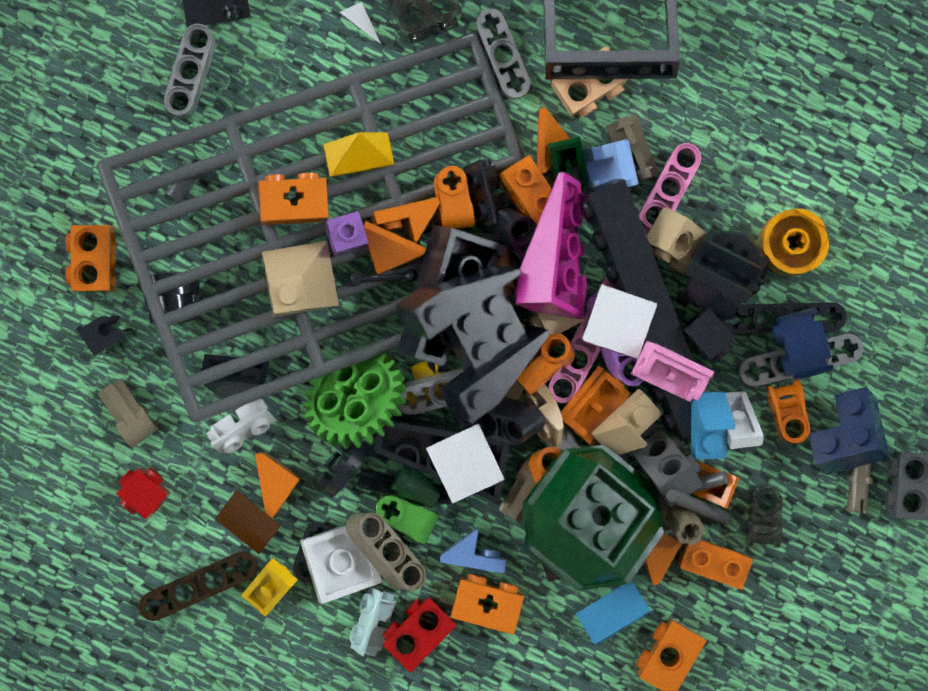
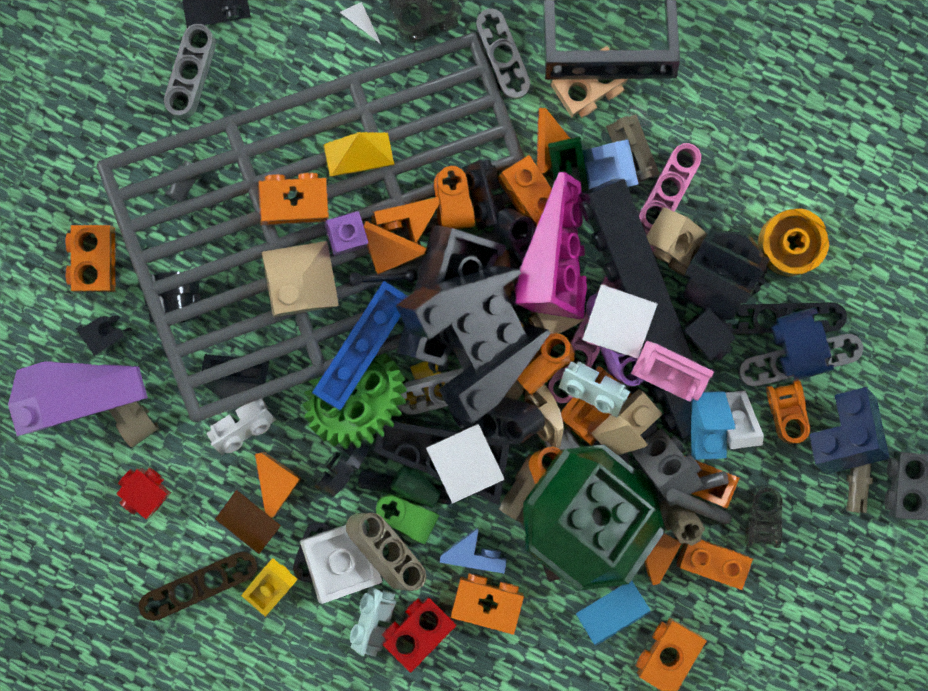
(66, 392): none -> medium lavender wedge
(360, 347): none -> blue plate
(580, 383): none -> light aqua hinge

